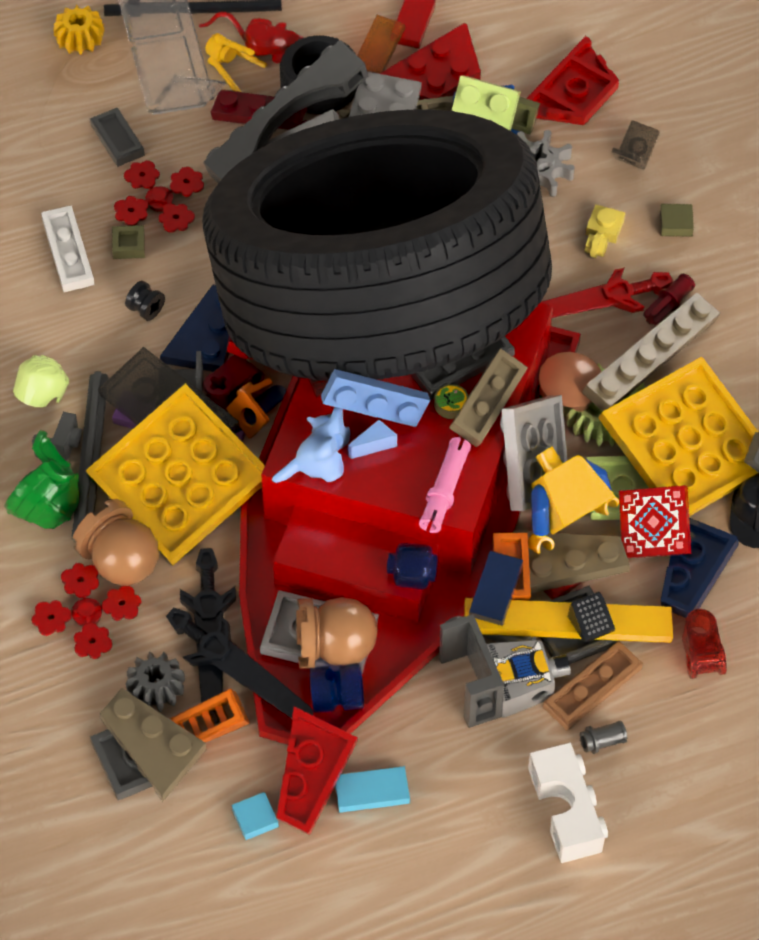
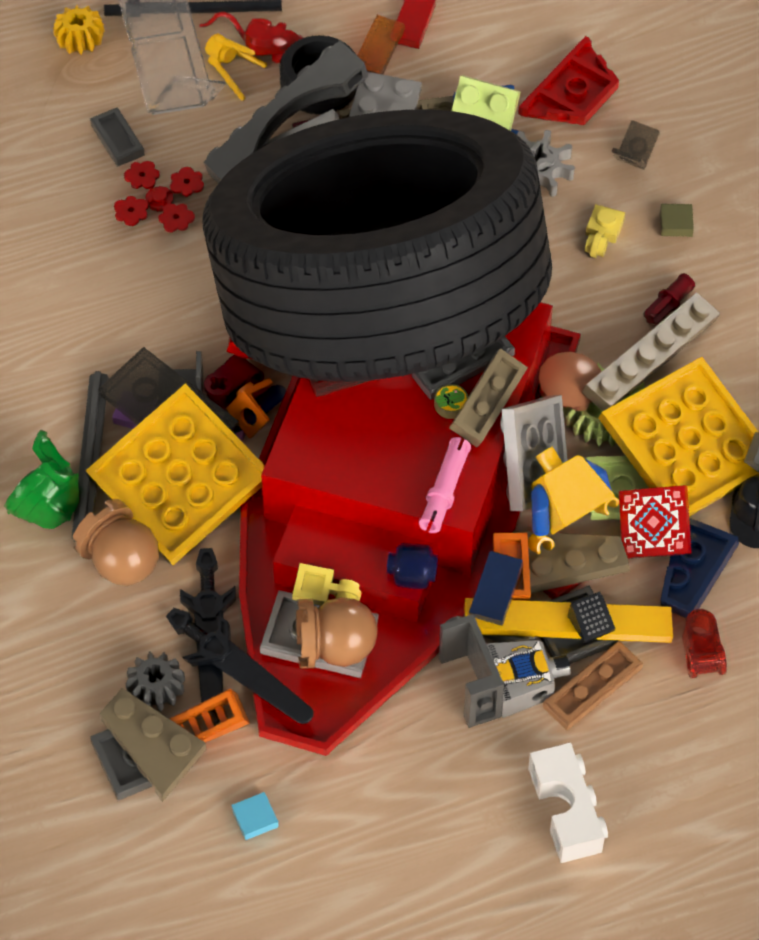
(40, 381): yellowish green hair -> none
(66, 435): dark grey bracket -> none
(67, 248): white plate -> none
(86, 611): red plant -> none
(128, 242): olive tile -> none
(145, 300): black wheel -> none
(201, 332): dark blue wing -> none
(240, 107): dark red plate -> none
(312, 769): red wing -> none
(317, 584): none -> light yellow plate
(319, 452): light blue animal -> none
(336, 688): clear blue wheel -> none
(372, 789): medium azure tile -> none
(373, 440): light blue piece -> none
(375, 398): medium blue plate -> none
(440, 64): red wing -> none
(525, 115): olive tile -> none
(603, 736): dark grey pin -> none
(614, 293): red sword -> none

